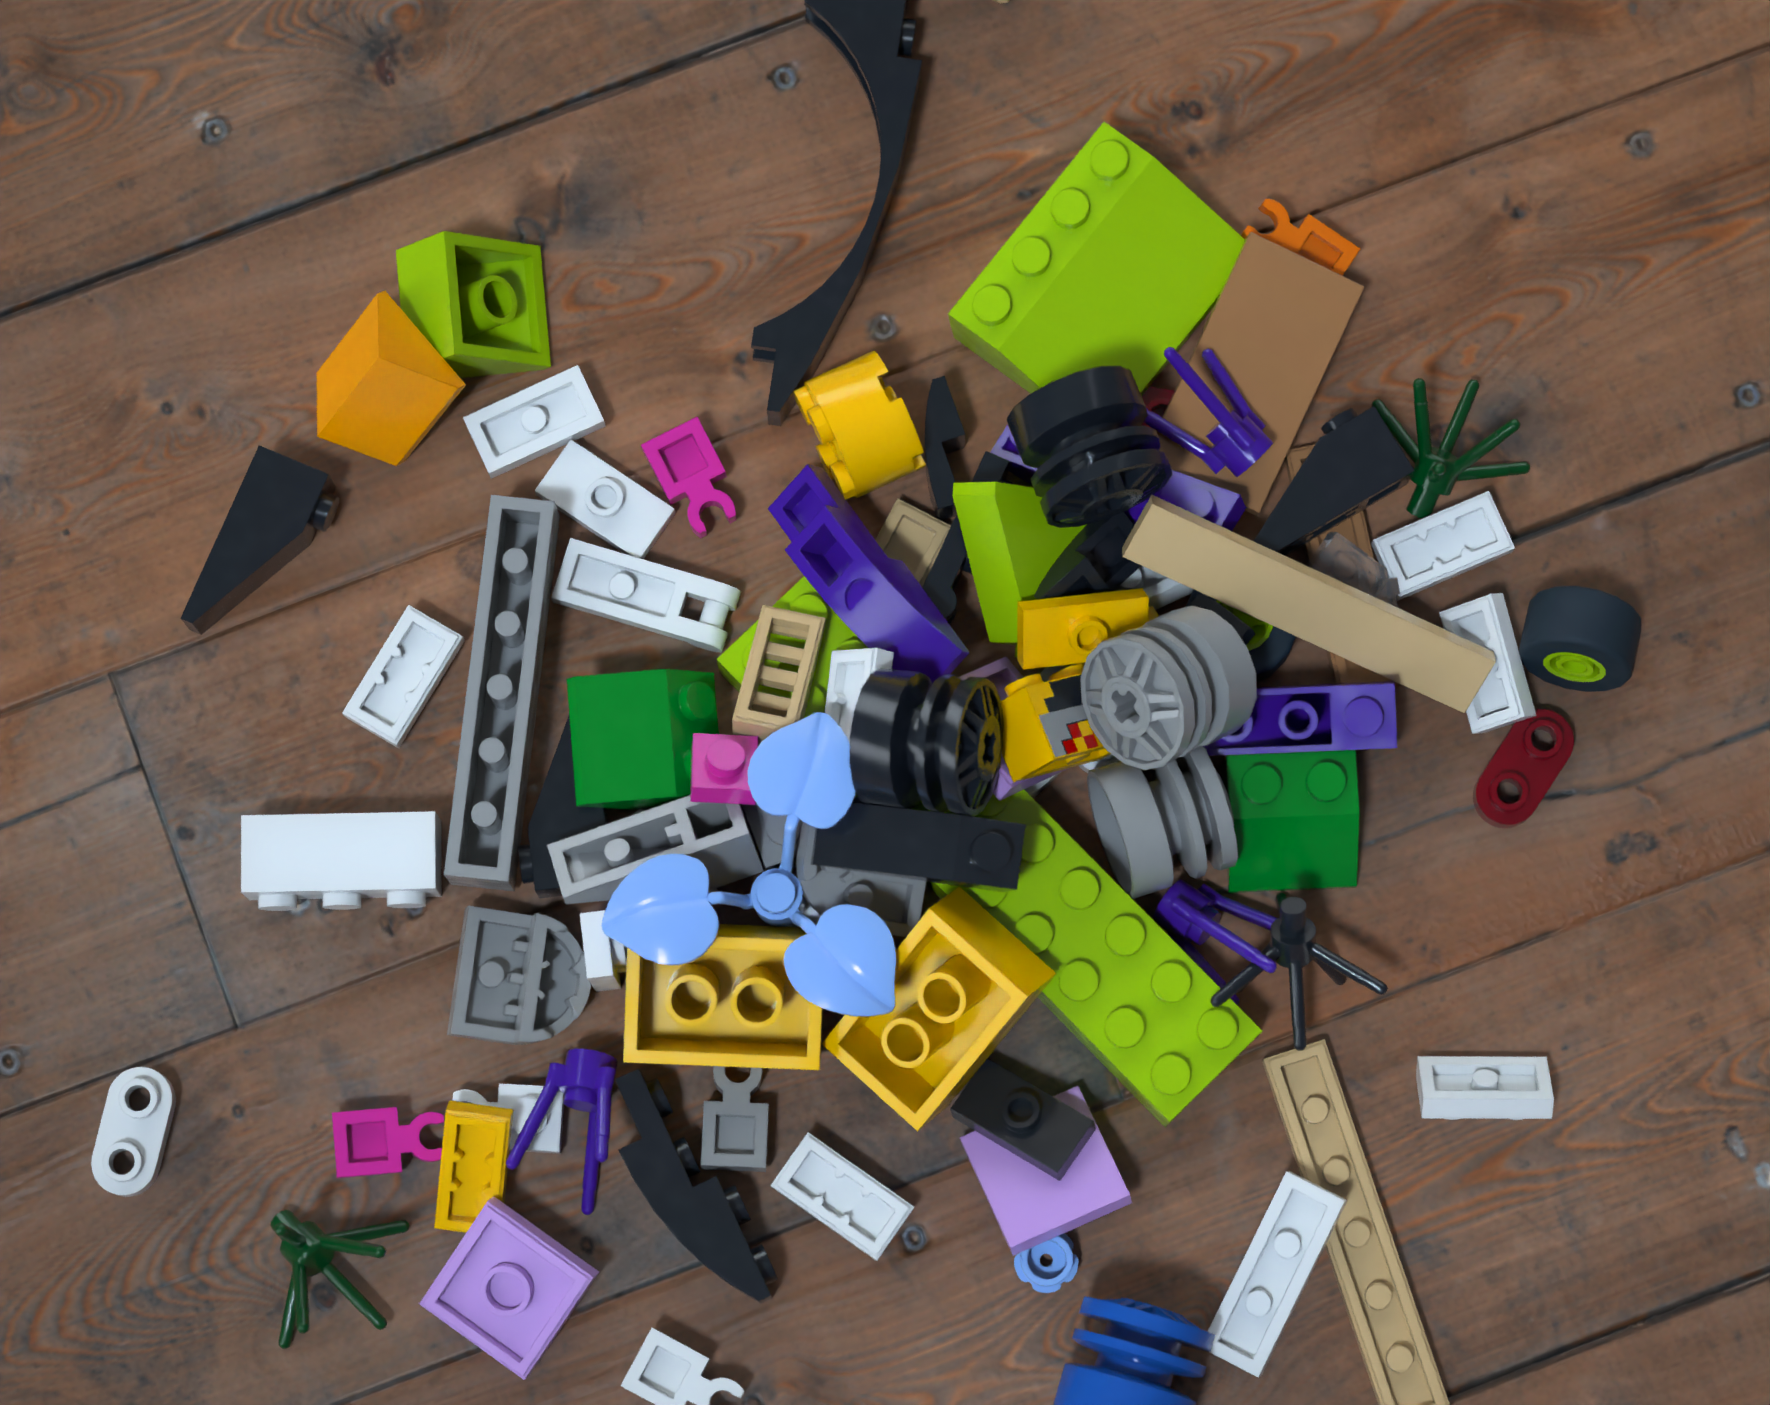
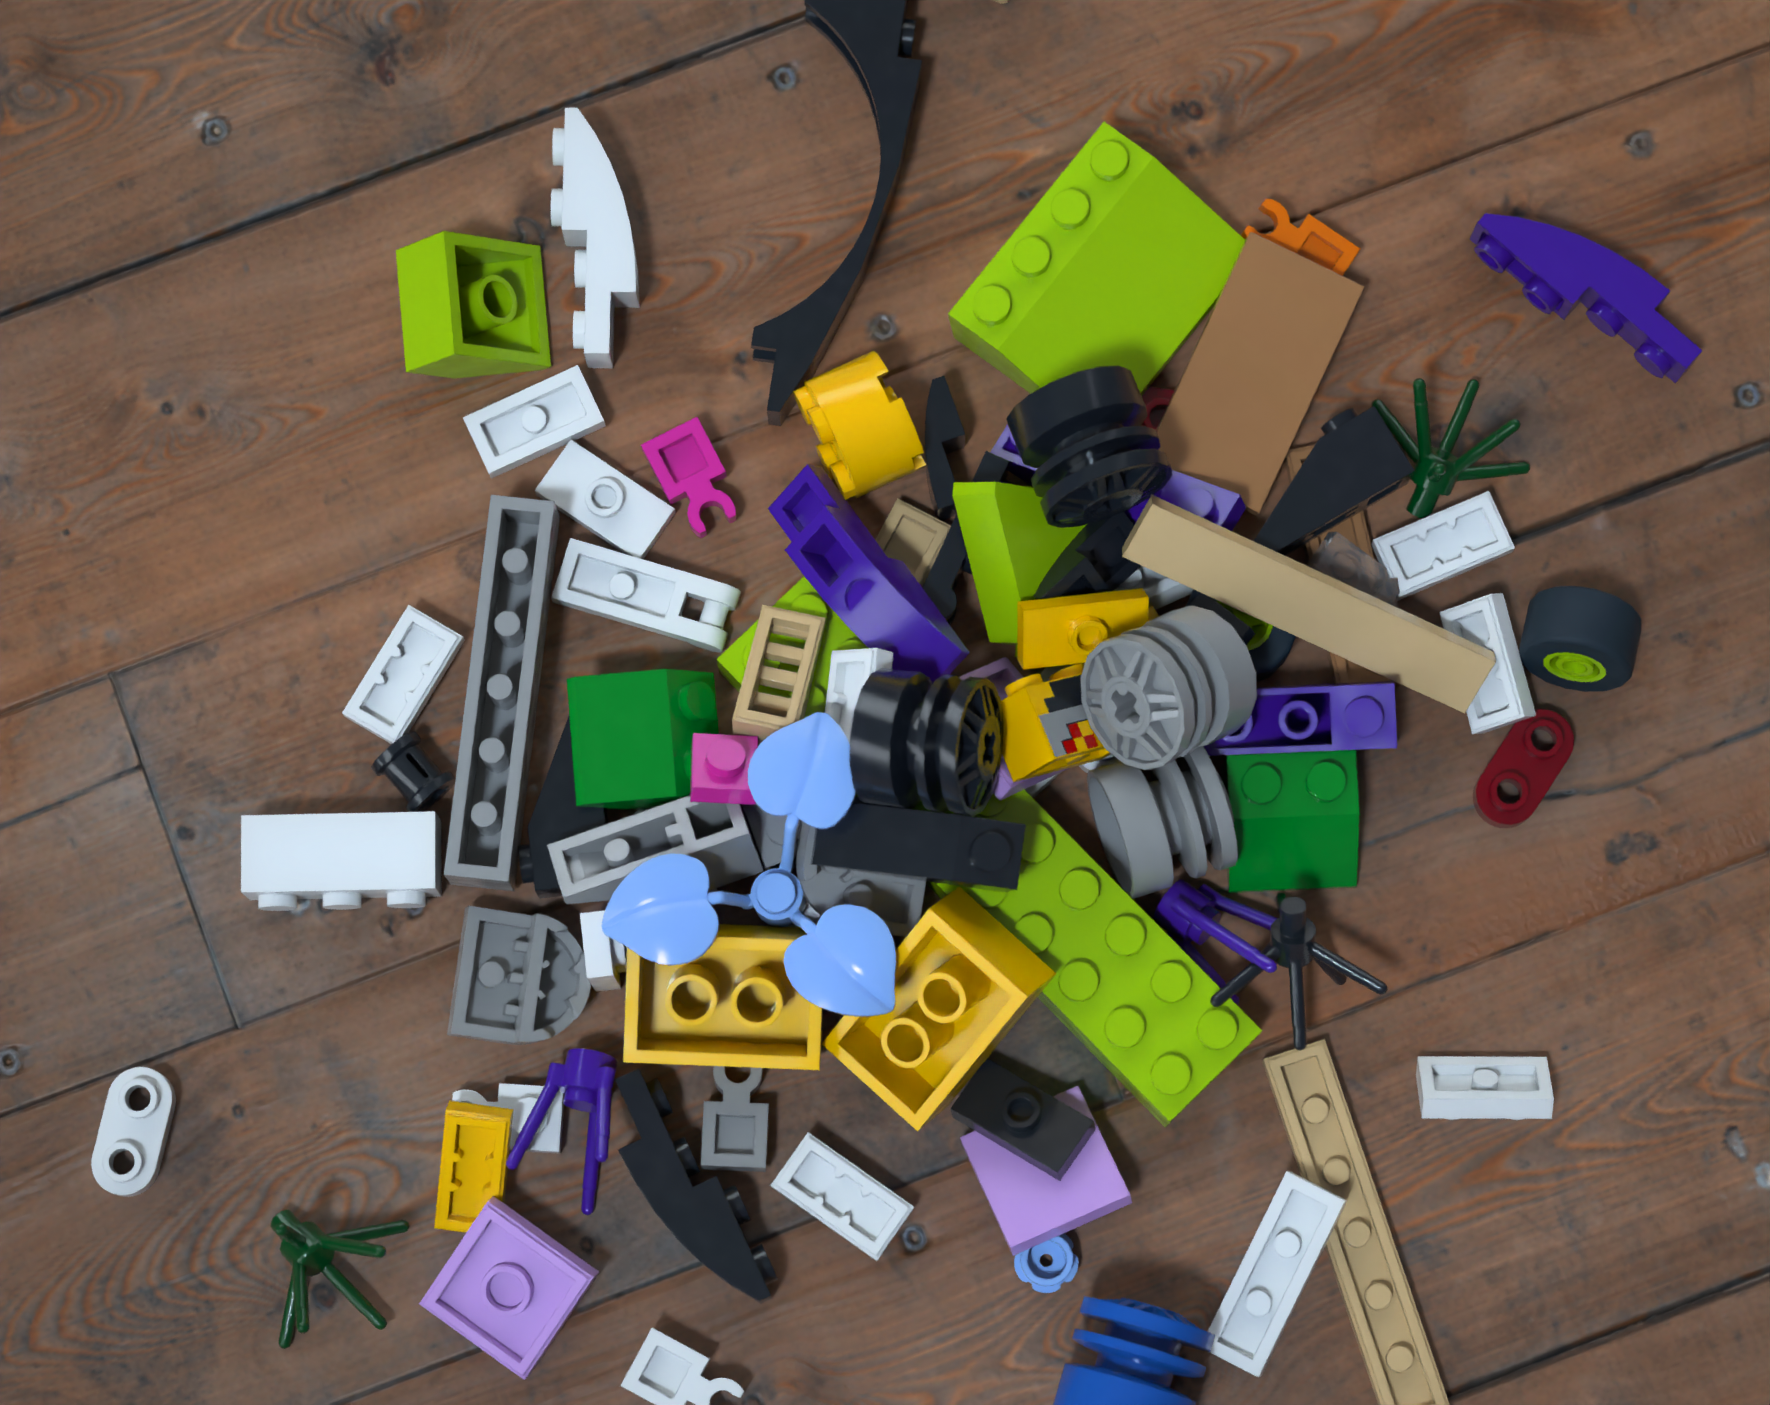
(264, 530): black slope -> none
(373, 1141): dark pink plate -> none
(383, 385): light orange slope -> none
(413, 773): none -> black bush
(594, 217): none -> white slope
(1236, 437): dark purple plant -> none
(1569, 269): none -> dark purple slope

